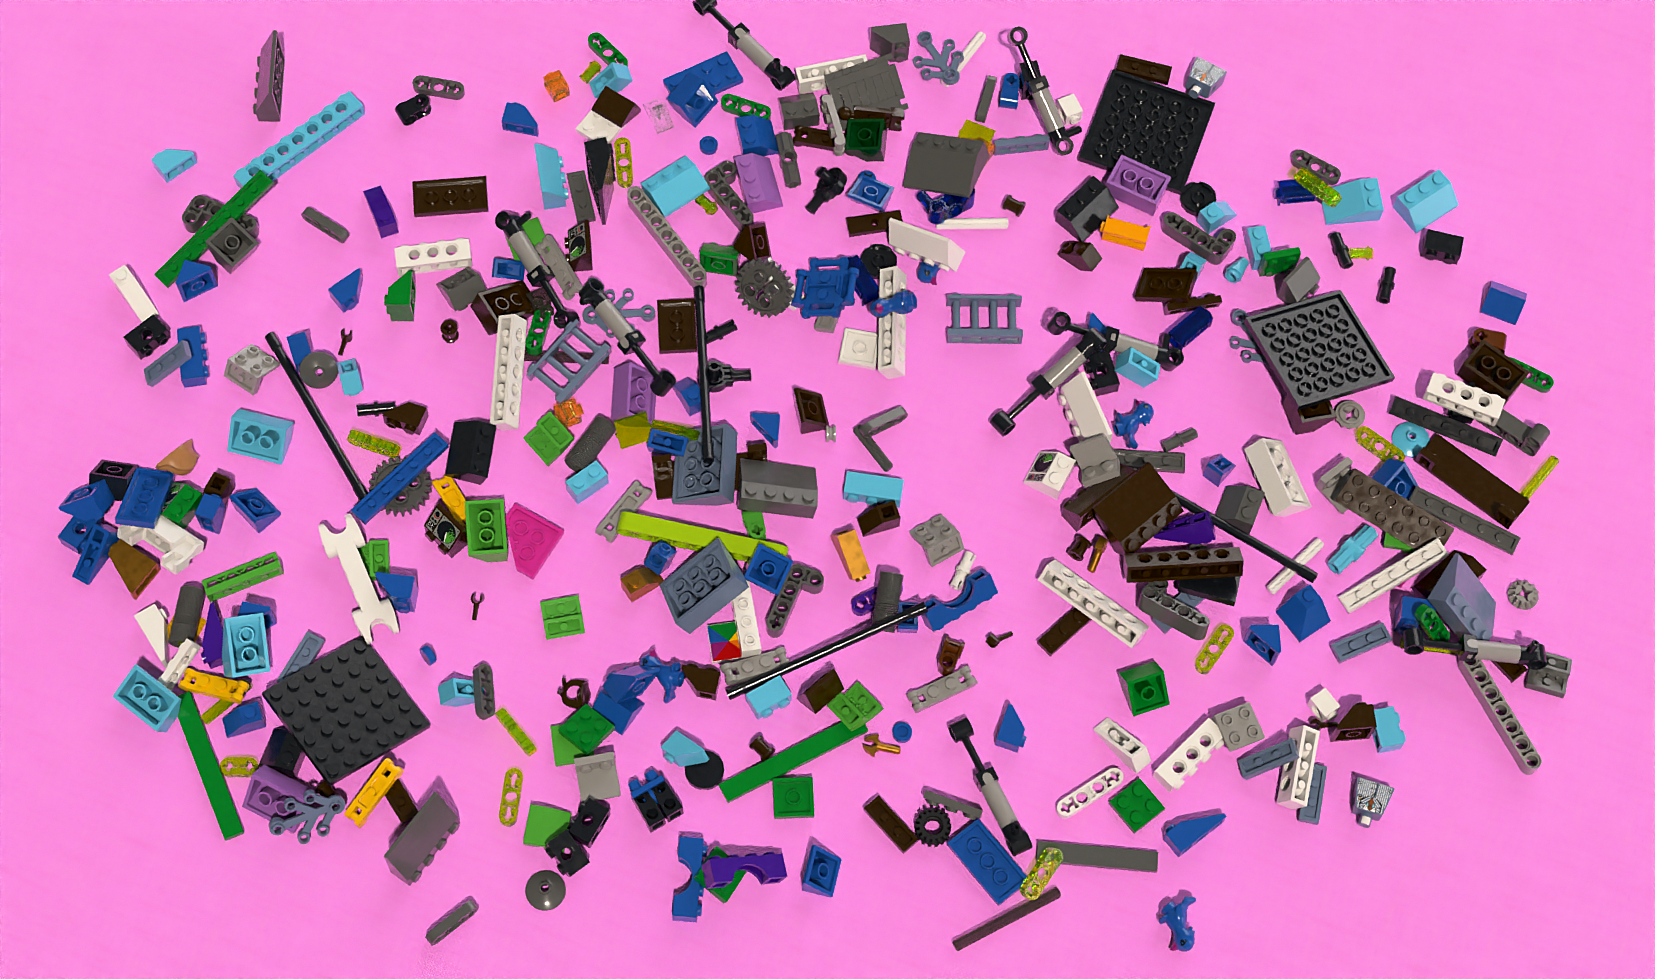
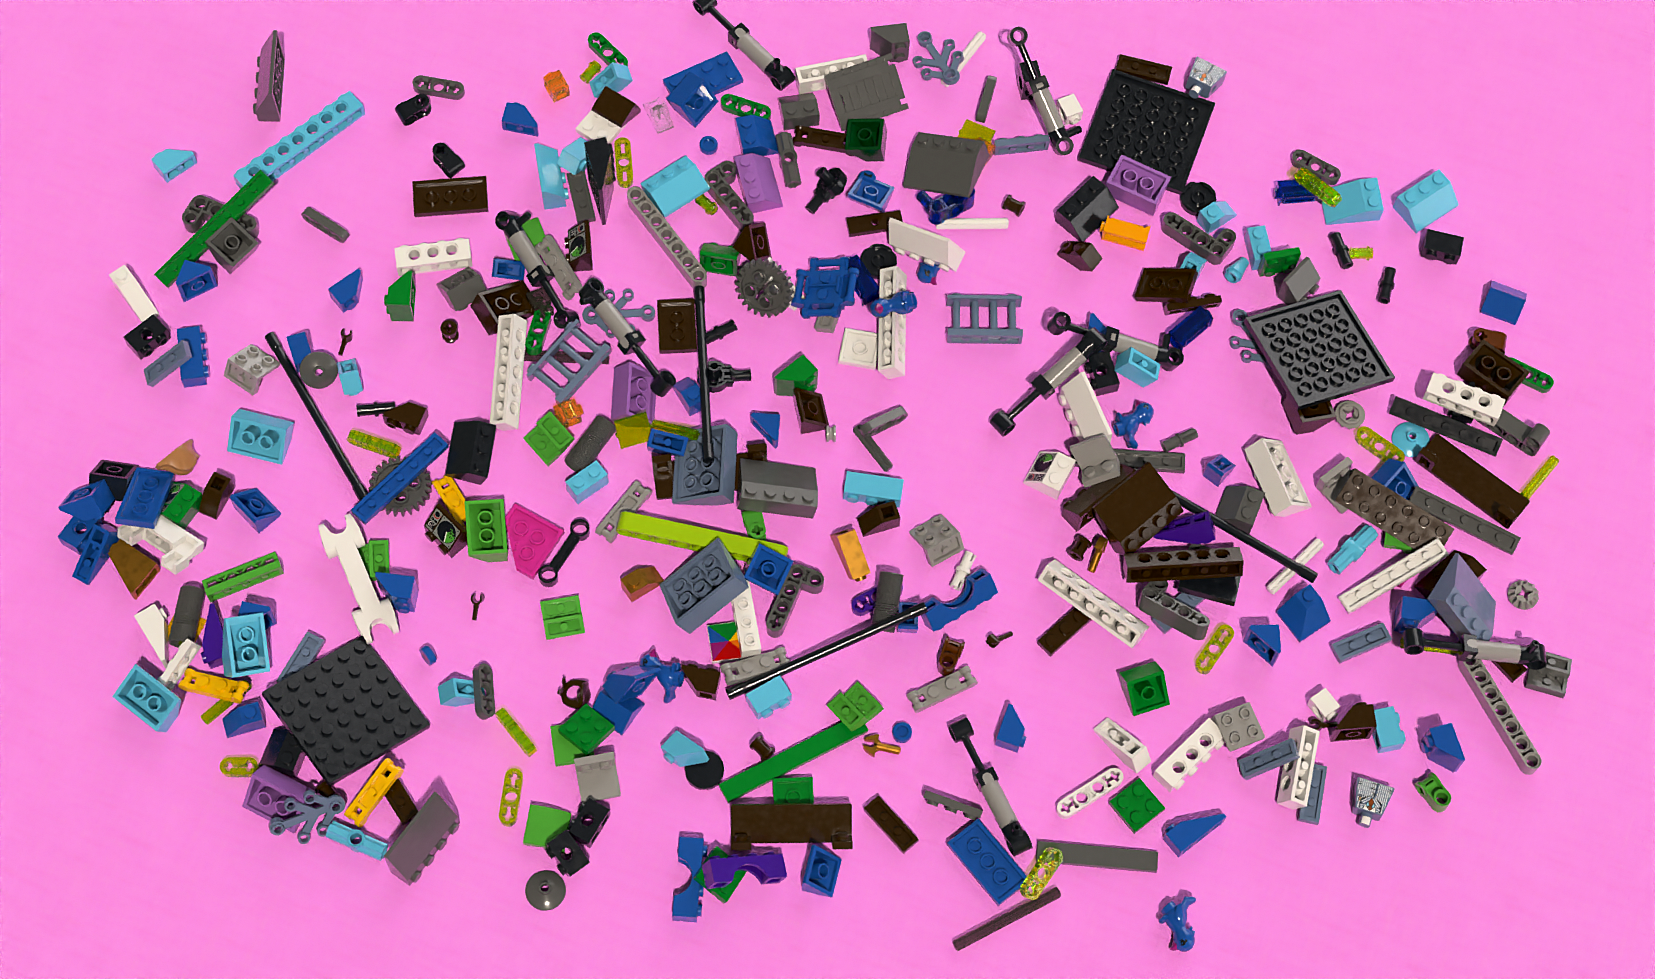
(208, 768): green tile -> none
(211, 513): blue slope -> none
(345, 836): none -> medium azure piece
(381, 211): dark purple slope -> none
(447, 159): none -> black piece
(451, 922): dark grey beam -> none
(564, 552): none -> black piece
(573, 157): none -> medium azure brick
(651, 794): black hips -> none
(660, 557): blue brick -> none
(791, 824): none -> dark brown bracket
(798, 374): none -> green slope
(821, 691): dark brown slope -> none
(835, 130): light grey plate -> none
(891, 116): dark brown plate -> none
(937, 816): black tyre -> none
(1009, 93): blue piece -> none
(1426, 623): green beam -> none
(1432, 788): none -> bright green piece
(1443, 747): none -> blue slope

